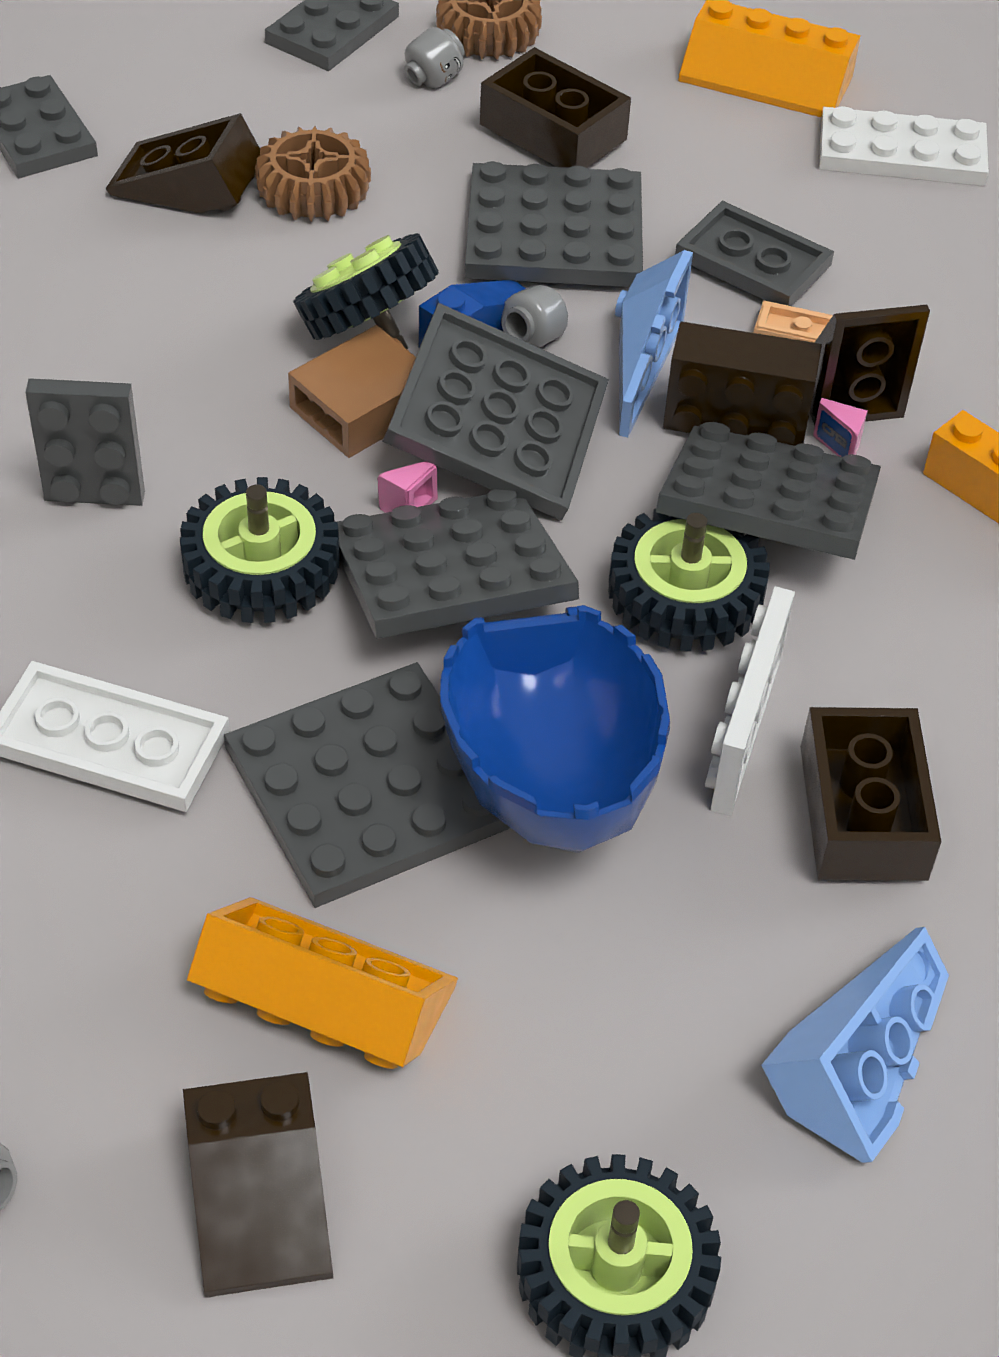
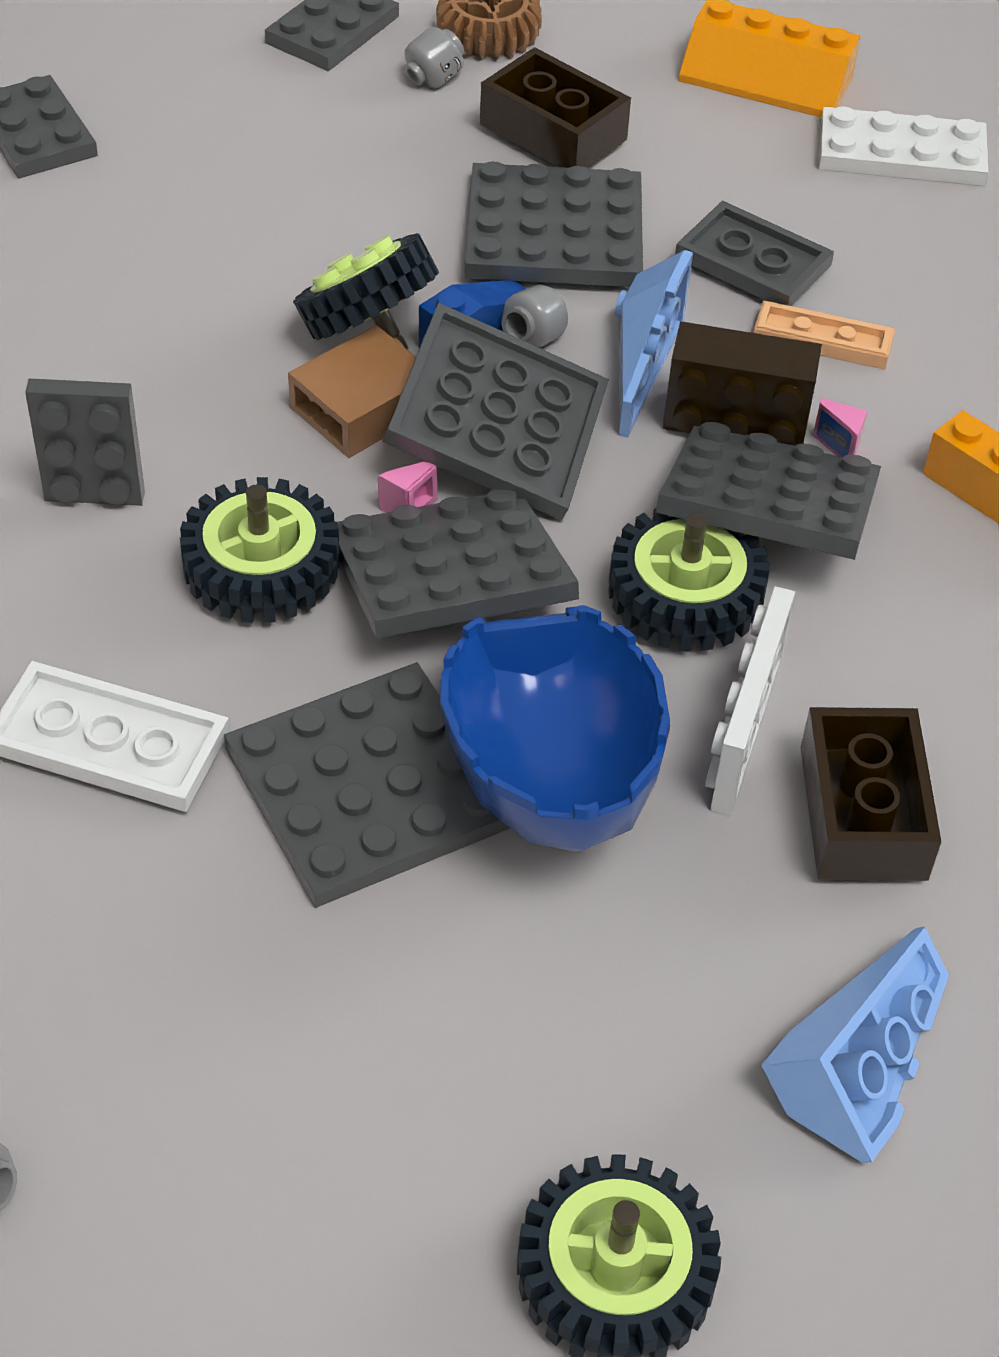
(191, 167): dark brown slope -> none
(257, 1184): dark brown slope -> none
(313, 173): medium nougat gear -> none
(320, 981): light orange slope -> none
(870, 360): dark brown slope -> none

